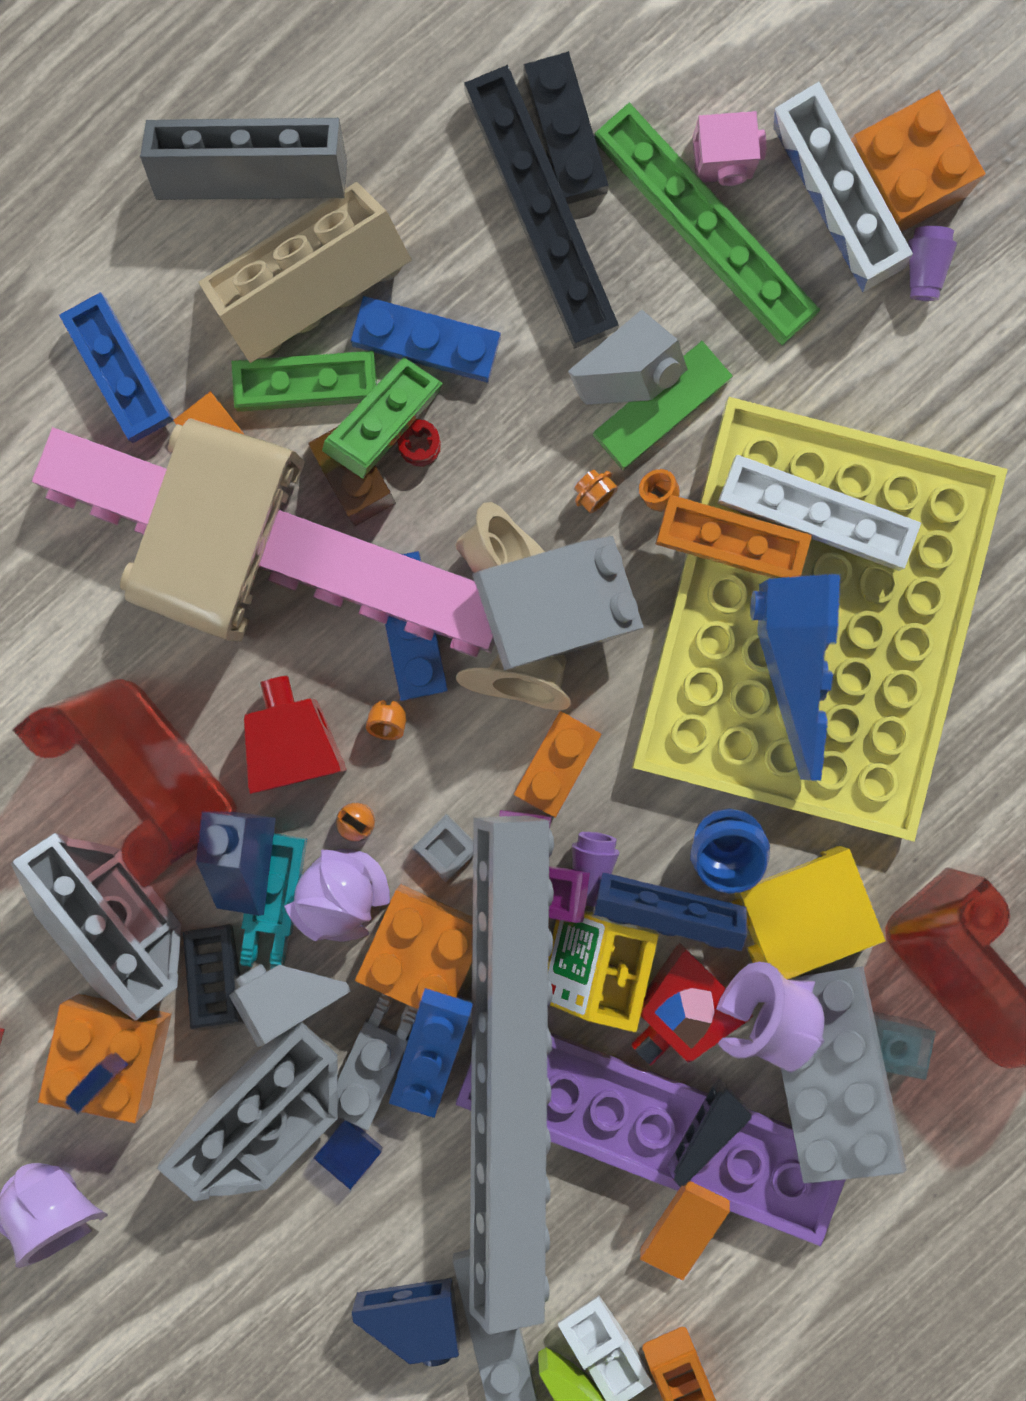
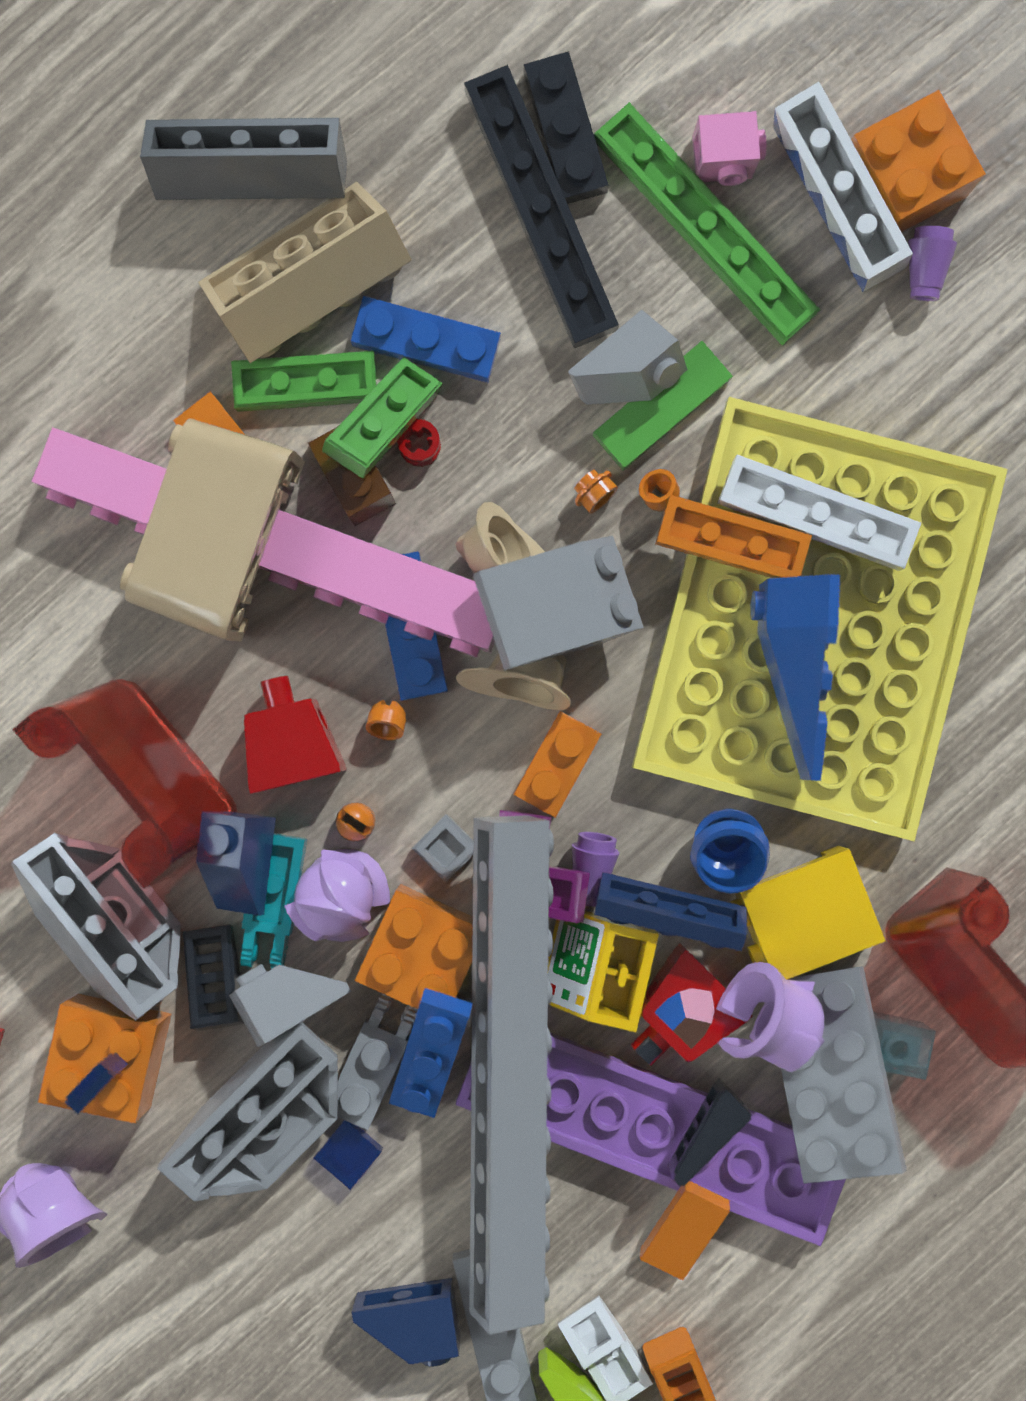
(116, 367): blue plate -> none

